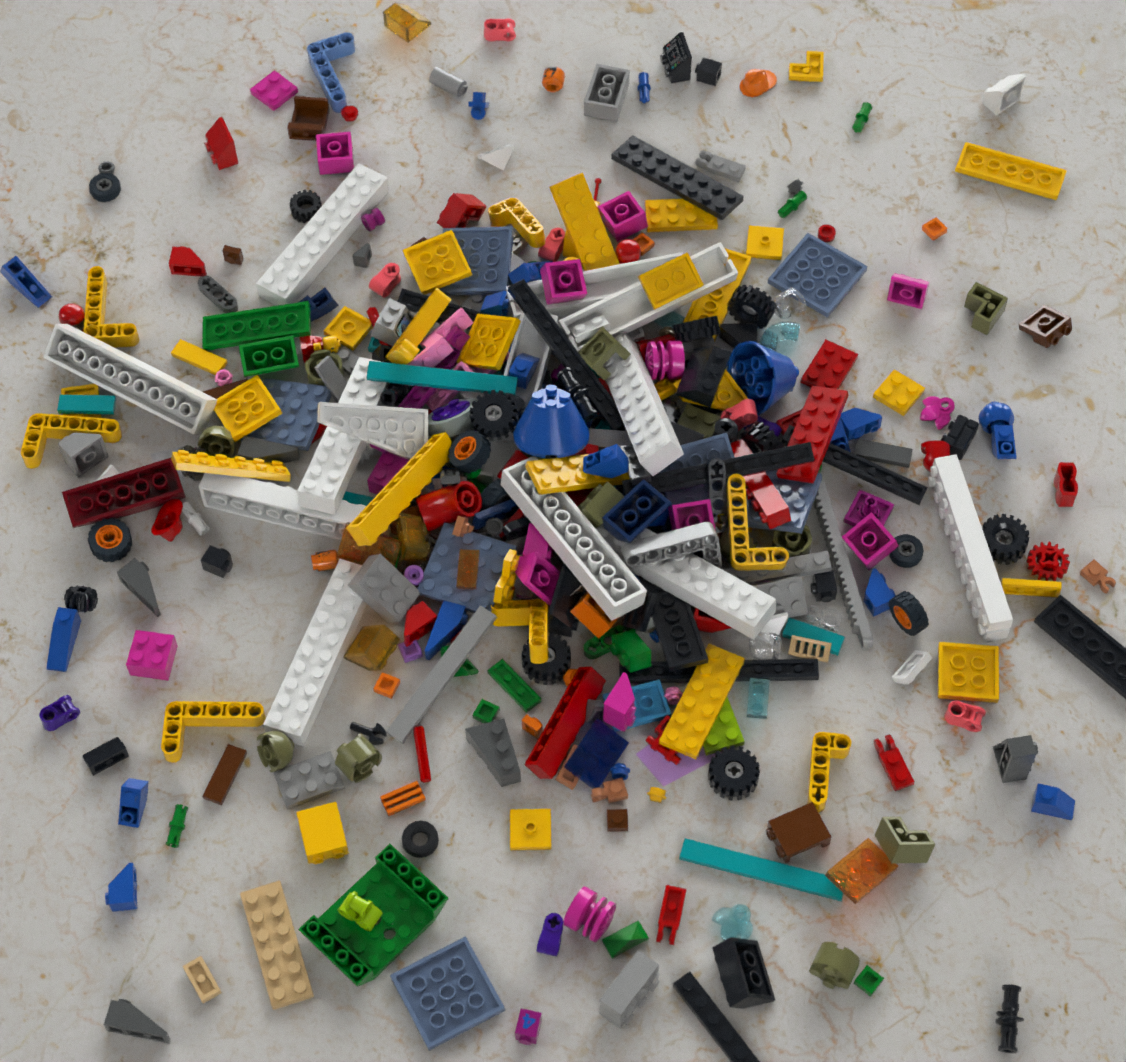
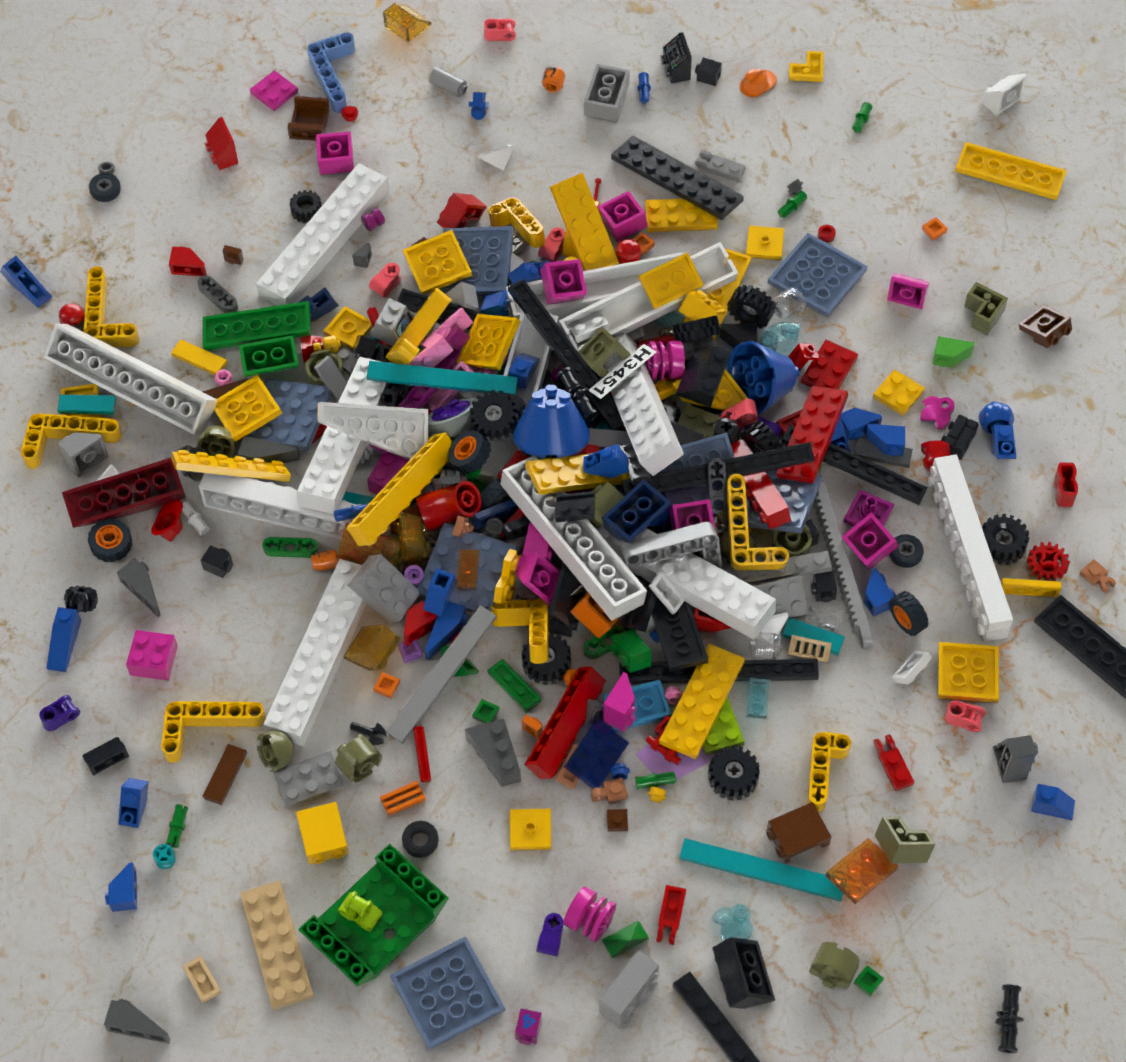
(164, 851): none -> teal wheel
(284, 541): none -> green beam
(348, 513): none -> blue axle
(364, 347): none -> black brick
(439, 592): none -> blue slope
(464, 295): none -> light grey slope
(575, 507): none -> black plate
(622, 371): none -> white sticker
(655, 780): none -> green axle
(666, 593): none -> white slope
(698, 306): none -> yellow slope
(802, 354): none -> red bracket
(814, 533): none -> black tile
(887, 438): none -> blue slope
(951, 351): none -> bright green slope

